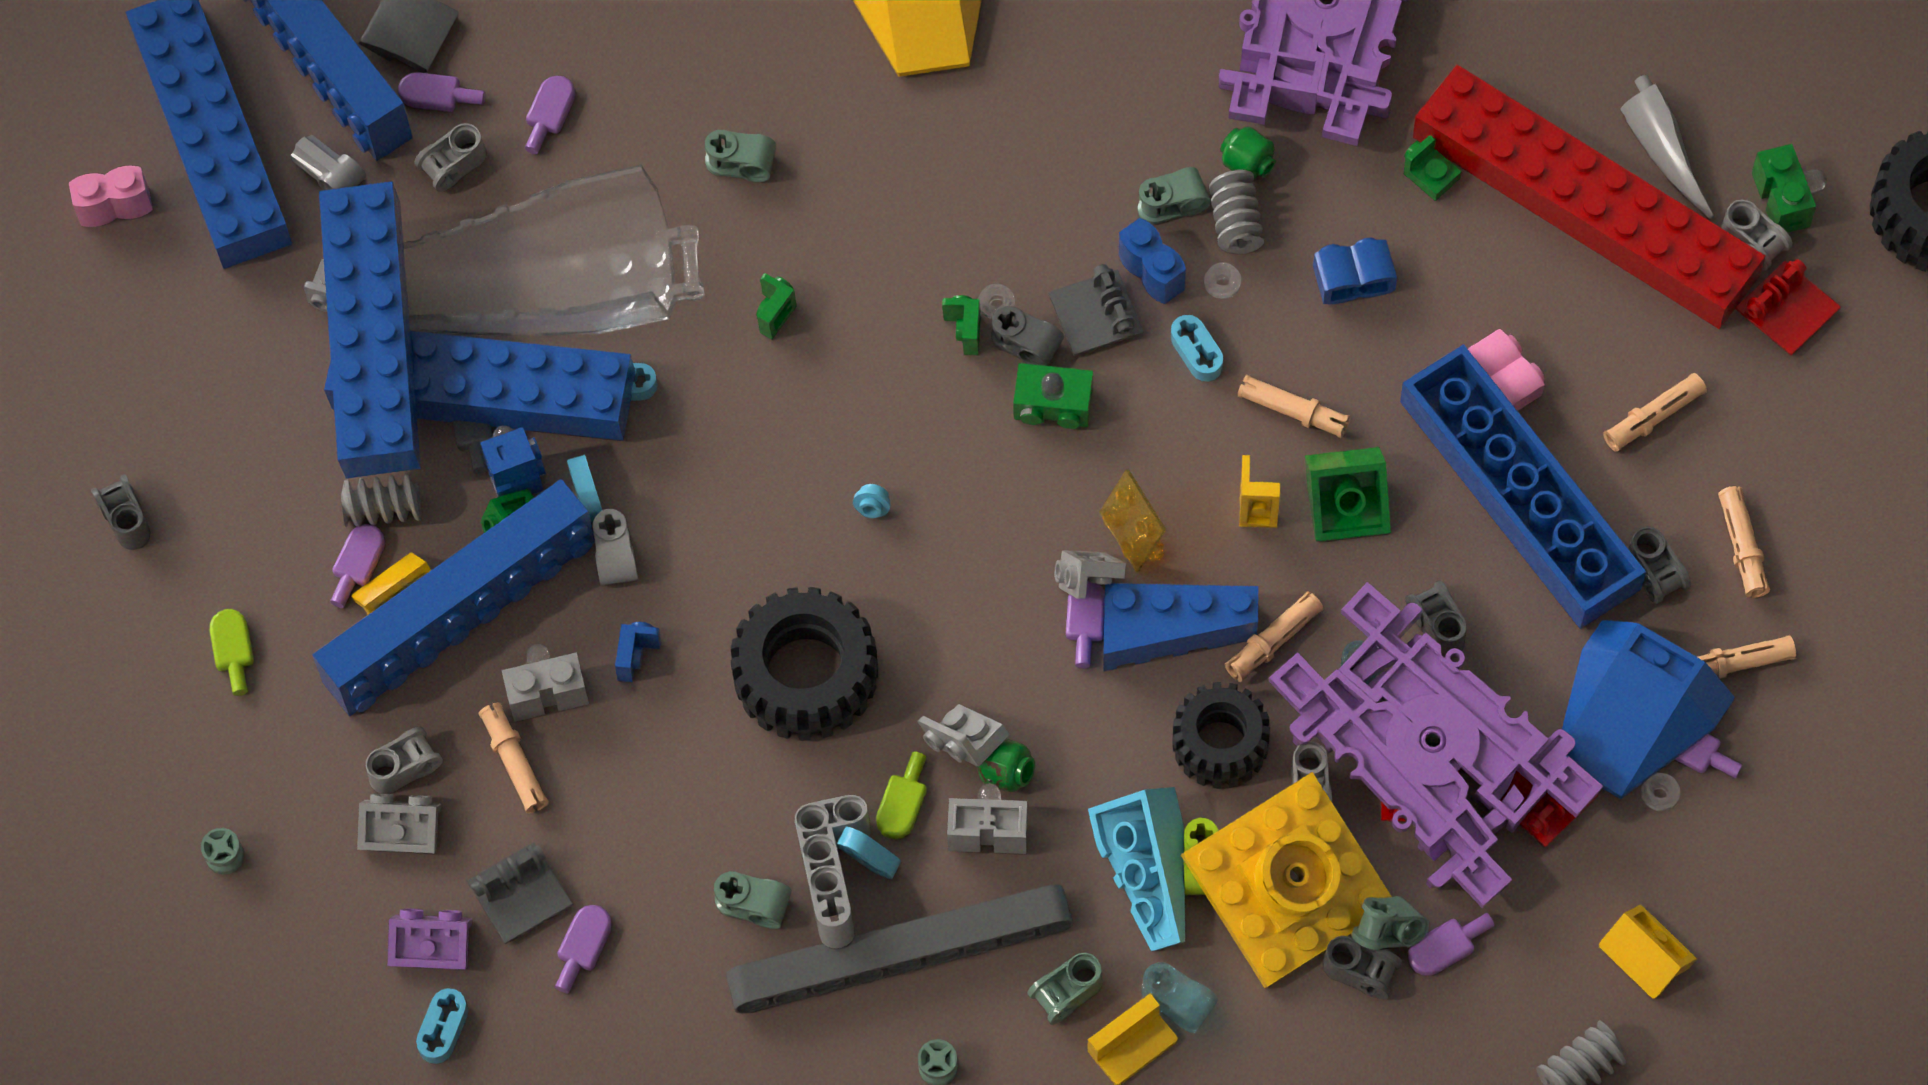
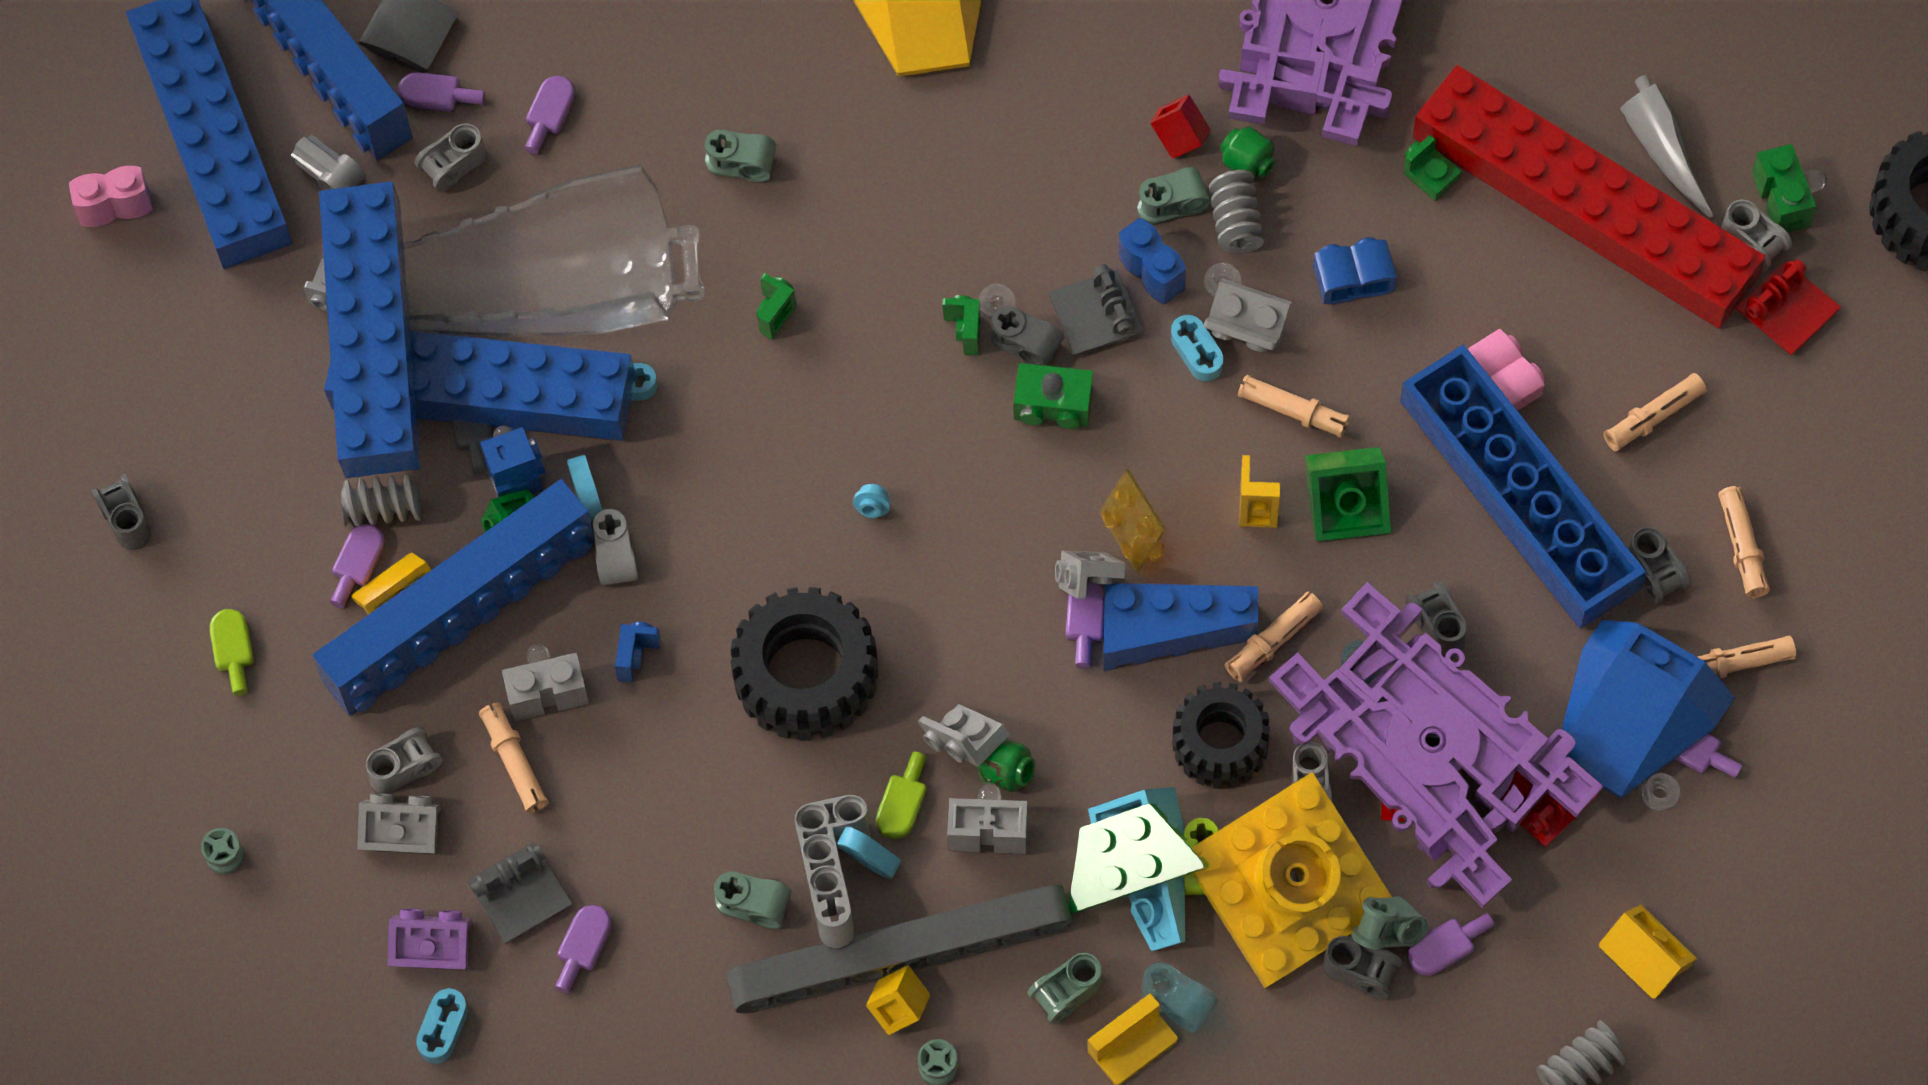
(898, 1000): none -> yellow panel
(1129, 856): none -> wing
(1180, 126): none -> red panel
(1248, 316): none -> light grey bracket

